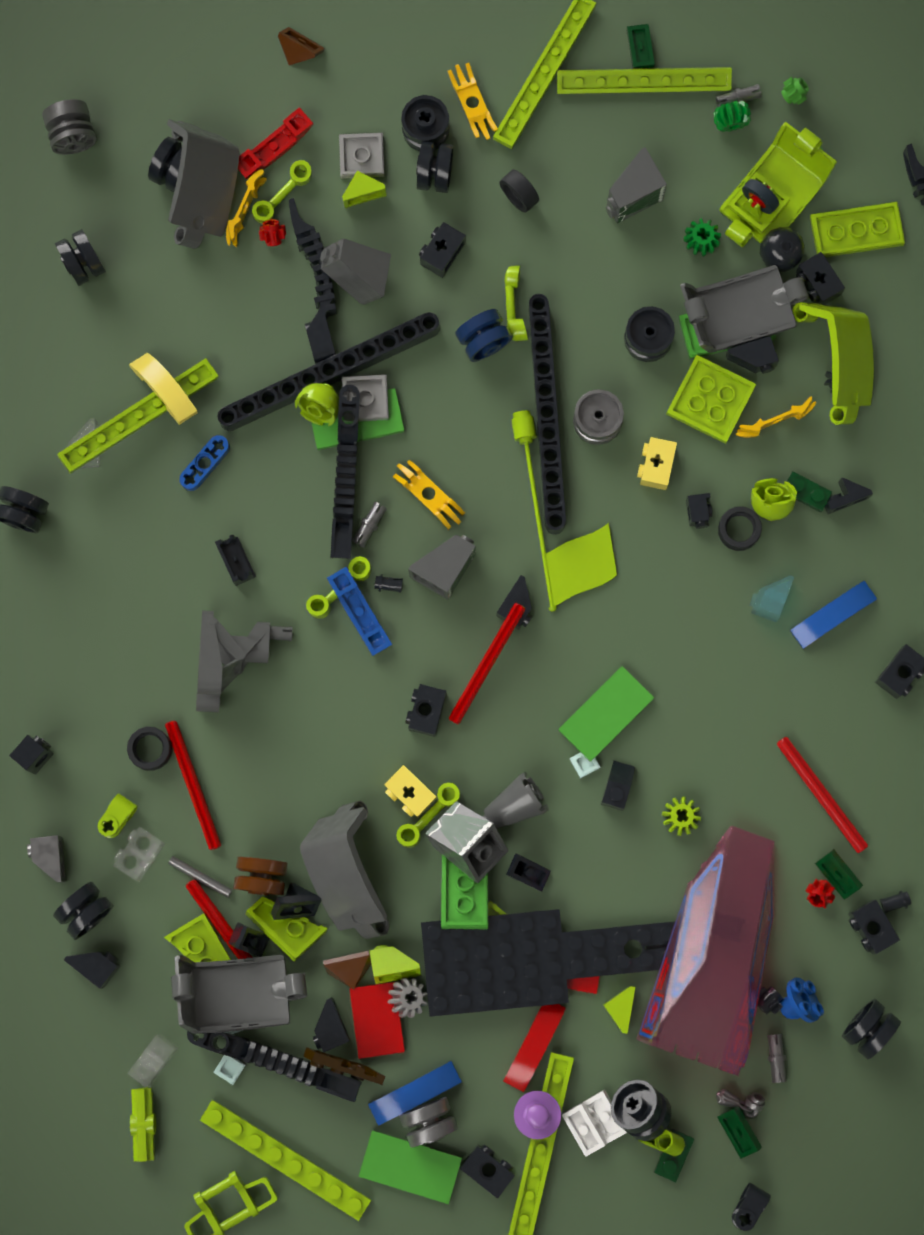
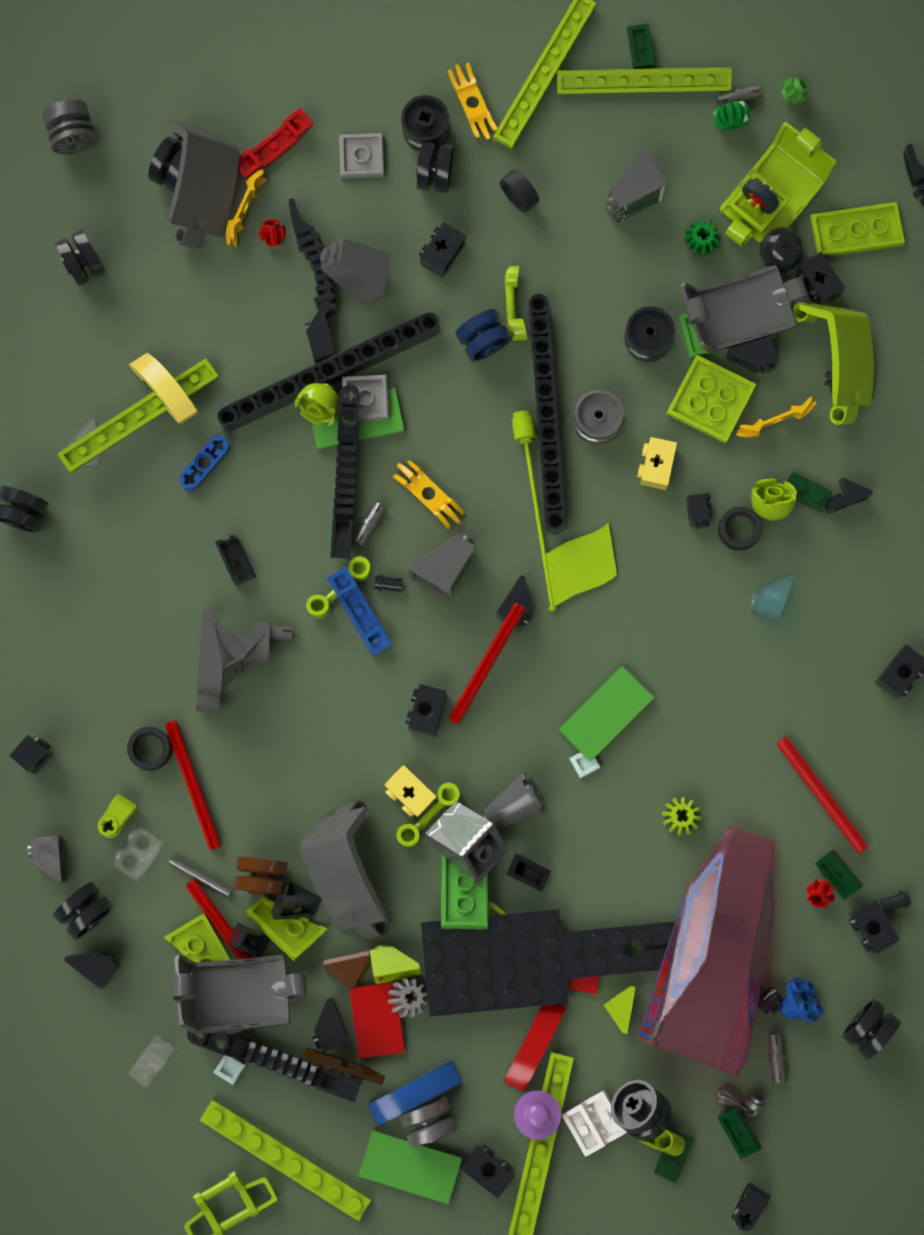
(143, 1124): lime piece -> none
(264, 210): lime piece -> none
(297, 46): reddish brown slope -> none
(363, 189): lime slope -> none
(618, 785): black slope -> none
(833, 614): blue slope -> none

